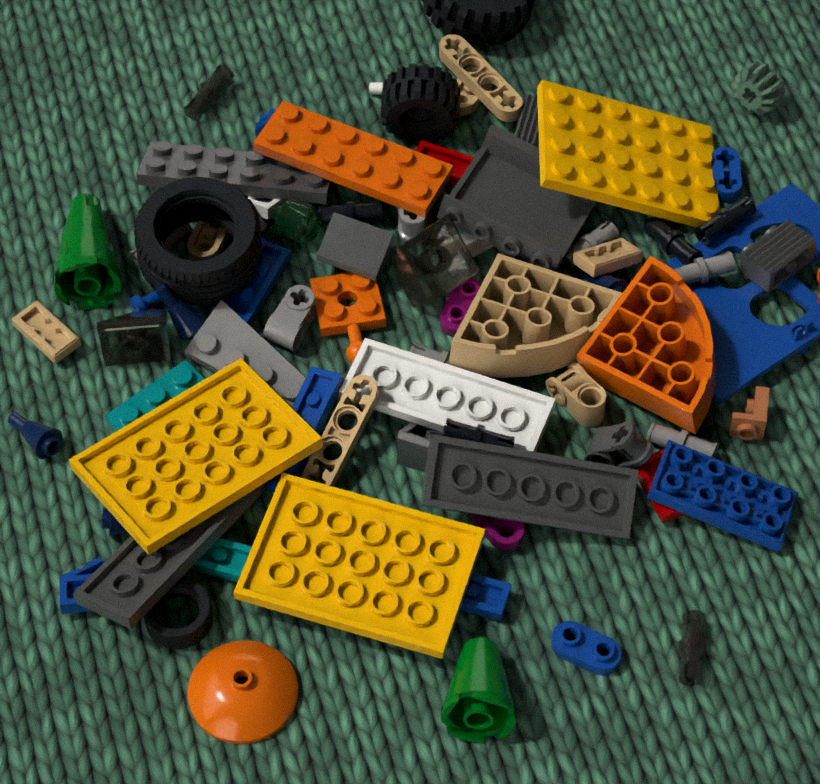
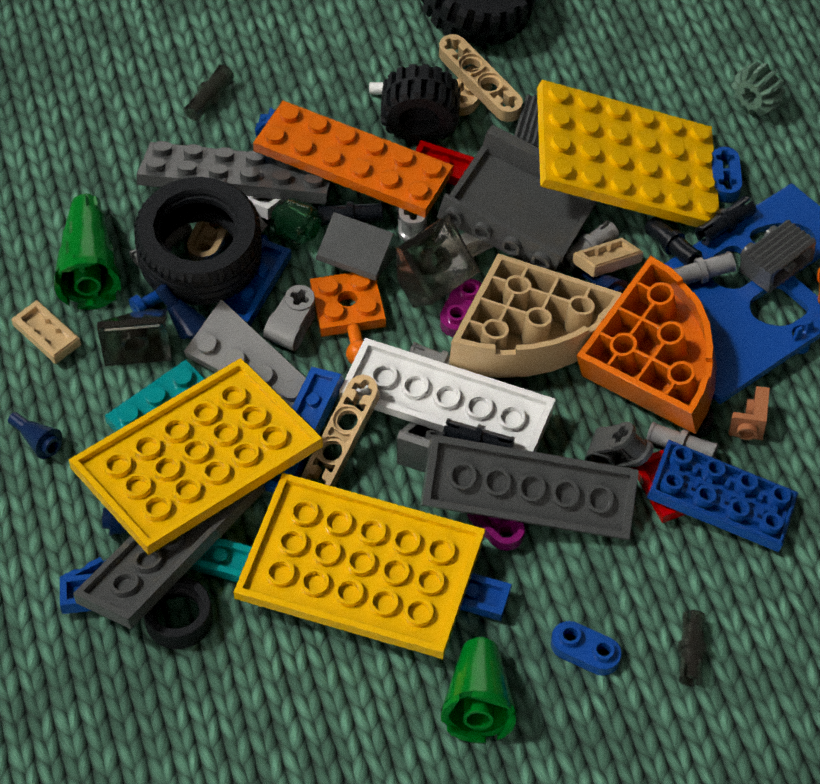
(246, 710): orange dish -> none
(579, 395): tan piece -> none

